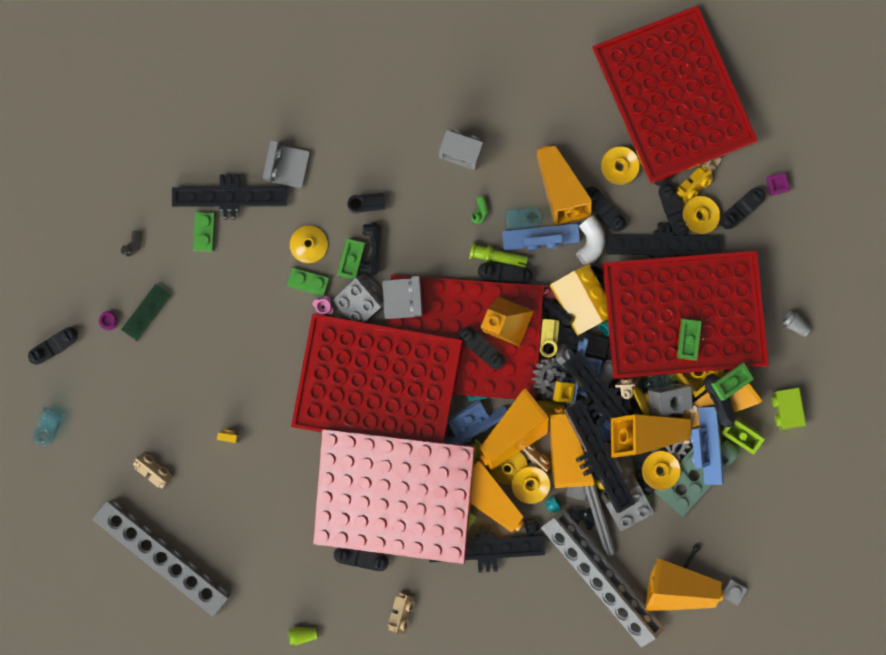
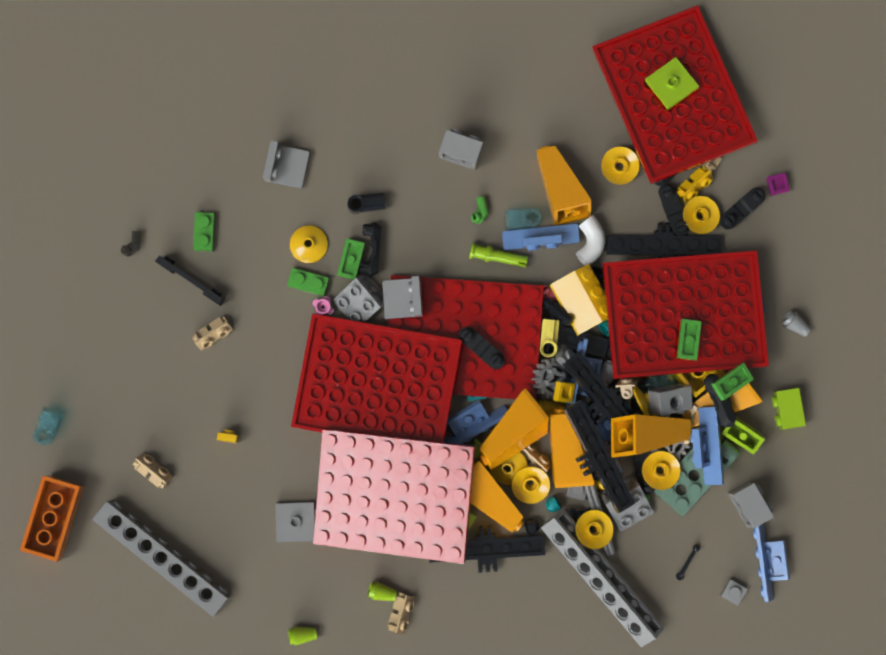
(52, 518): none -> orange brick
(53, 346): black piece -> none
(108, 320): magenta plate -> none
(146, 312): clear green plate -> none
(213, 295): none -> black container
(219, 329): none -> tan hinge
(229, 196): black hinge -> none
(295, 522): none -> light grey plate
(361, 559): black piece -> none
(379, 591): none -> lime cone
(505, 273): black piece -> none
(507, 321): light orange slope -> none
(602, 525): none -> yellow dish
(605, 210): black piece -> none
(671, 83): none -> lime plate
(680, 588): light orange slope -> none
(751, 505): none -> light grey brick
(772, 562): none -> medium blue bracket

